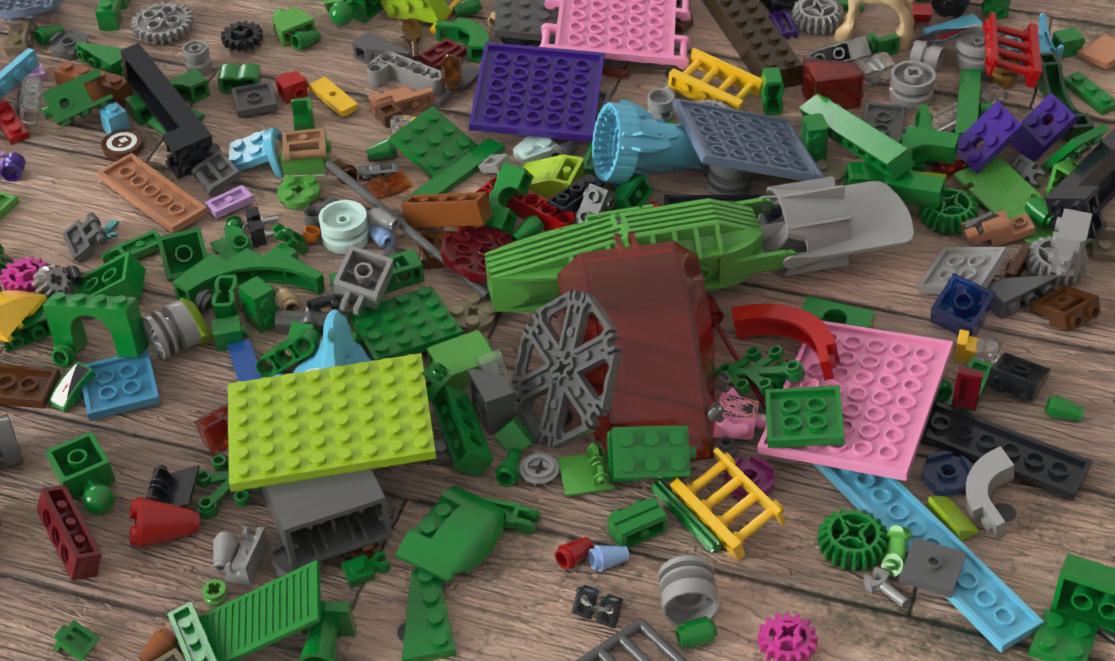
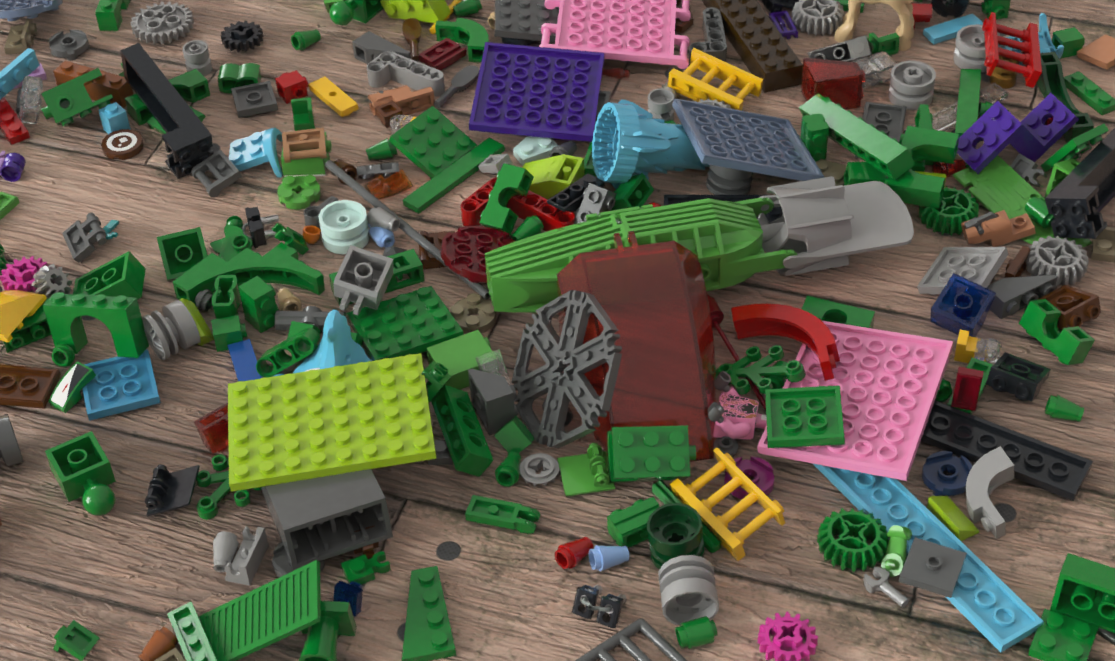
(44, 34): green cone -> none
(68, 533): dark red brick -> none
(74, 274): black arm -> none
(100, 56): green slope -> none
(138, 246): green hinge -> none
(152, 193): nougat plate -> none
(159, 522): red cone -> none
(214, 585): bright green bush -> none
(229, 201): lavender plate -> none
(290, 21): bright green torso -> none
(324, 301): black arm -> none
(349, 593): none -> clear blue tile
(447, 210): dark orange brick -> none
(451, 71): reddish brown hips -> none
(453, 535): green slope -> none
(674, 532): none -> dark green wheel
(714, 35): none -> dark grey beam
(772, 91): green brick -> none
(930, 55): light grey wheel -> none
(941, 34): black sticker -> none
(1041, 322): none -> green arch
(1069, 242): light grey hinge -> none

